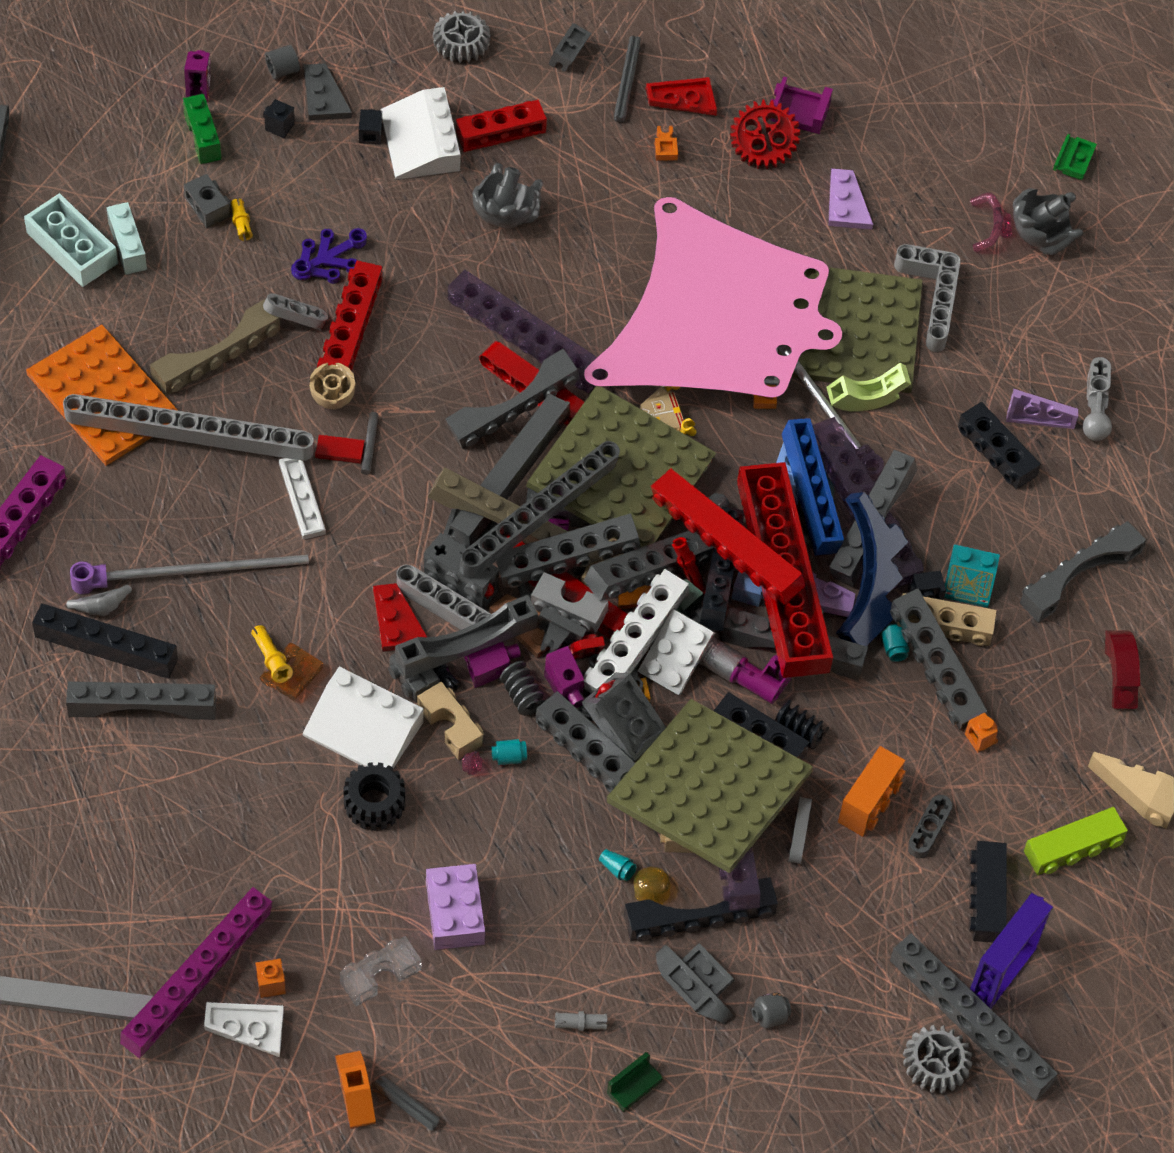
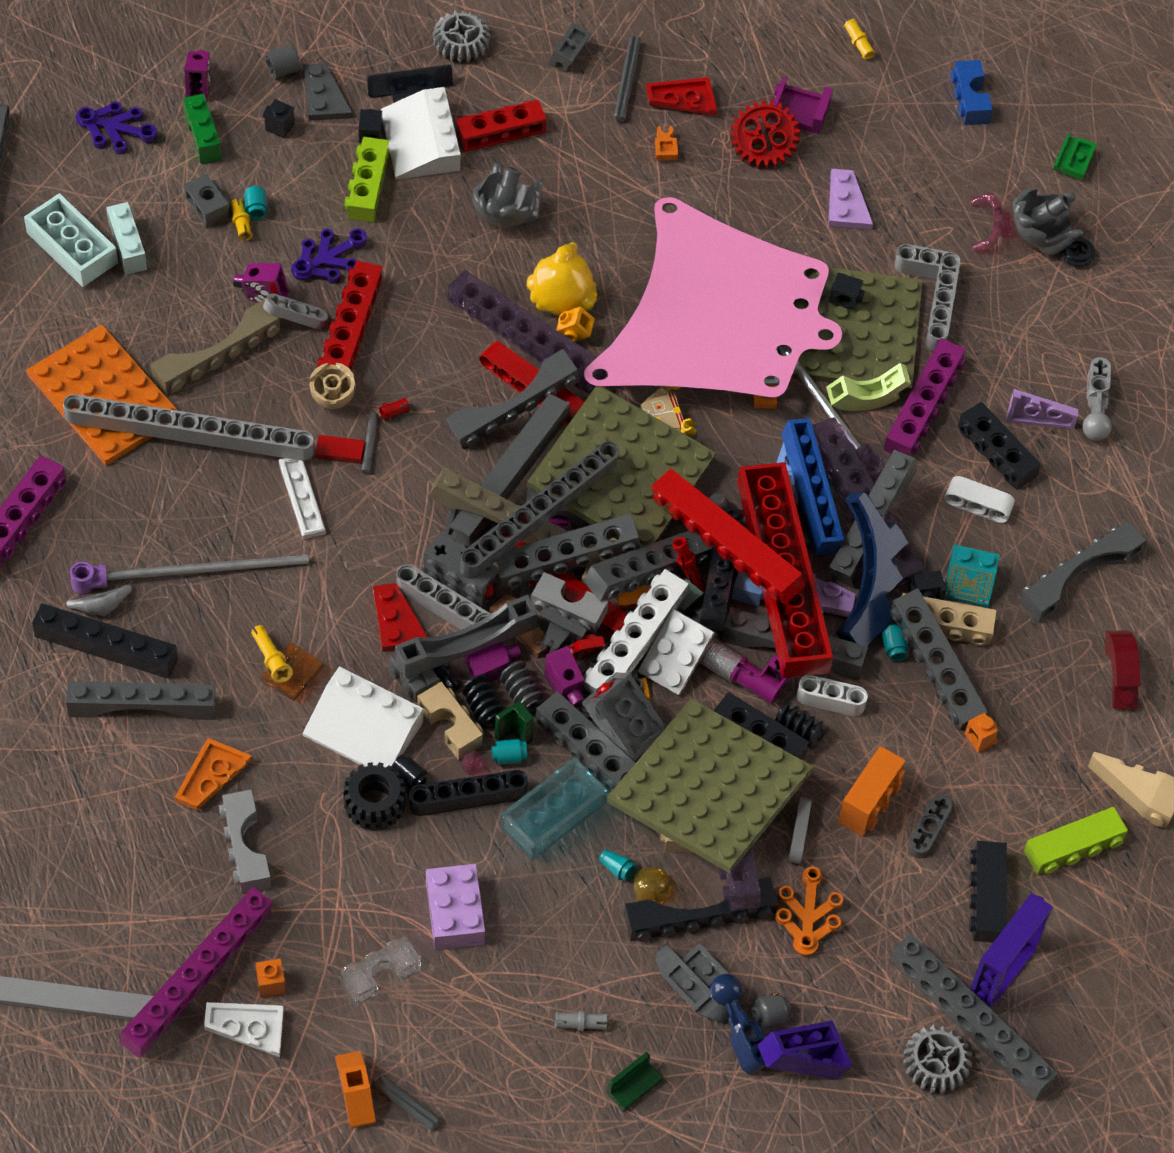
(89, 119): none -> dark purple plant
(210, 773): none -> orange wing
(240, 815): none -> light grey arch
(255, 202): none -> teal brick
(262, 280): none -> magenta torso
(368, 179): none -> lime brick
(392, 409): none -> red pin
(408, 82): none -> black bracket
(410, 771): none -> black brick
(477, 784): none -> black beam
(482, 700): none -> black piece
(514, 720): none -> dark green panel
(553, 808): none -> clear light blue brick
(562, 282): none -> yellow piece
(575, 324): none -> light orange brick
(746, 1033): none -> dark blue beam
(806, 1050): none -> dark purple wedge
(808, 914): none -> orange plant
(823, 687): none -> white beam
(846, 291): none -> black brick
(859, 39): none -> yellow pin
(939, 369): none -> magenta brick
(973, 106): none -> blue arch
(979, 499): none -> white beam
(1086, 255): none -> black gear

